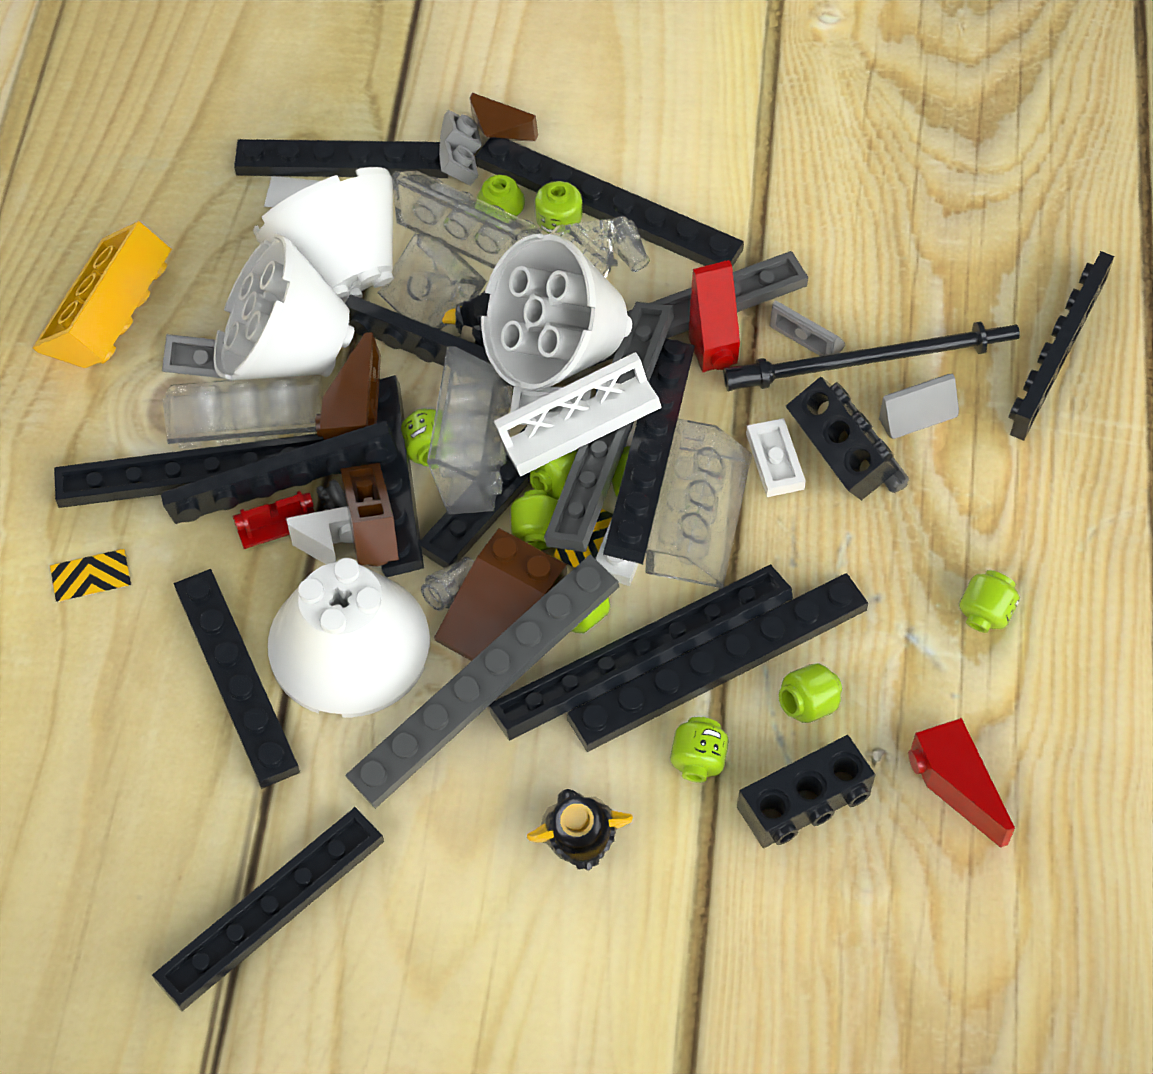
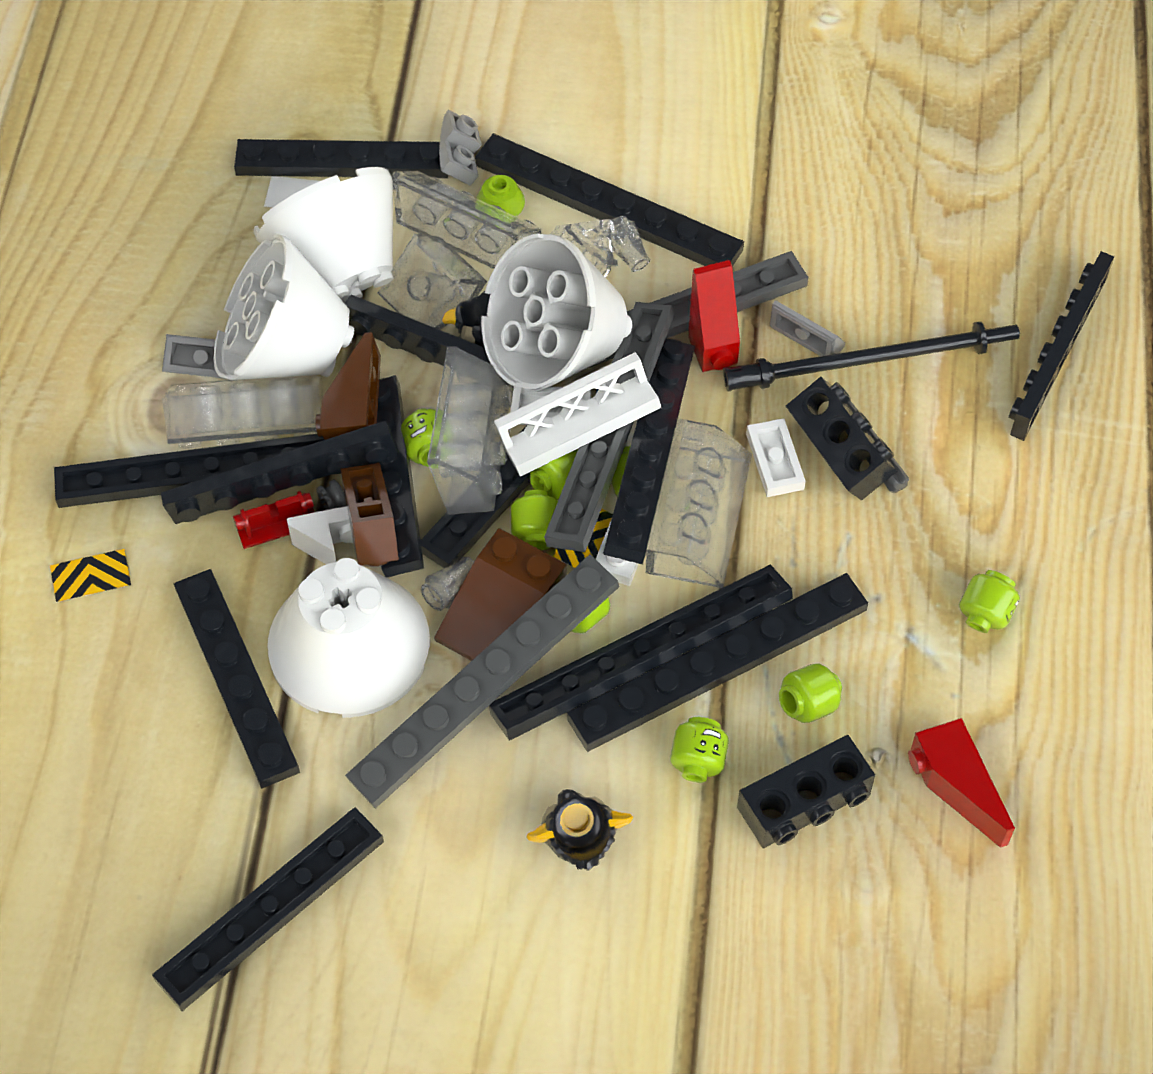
(104, 297): yellow slope -> none
(502, 120): reddish brown slope -> none
(557, 205): lime head -> none
(919, 406): slope -> none

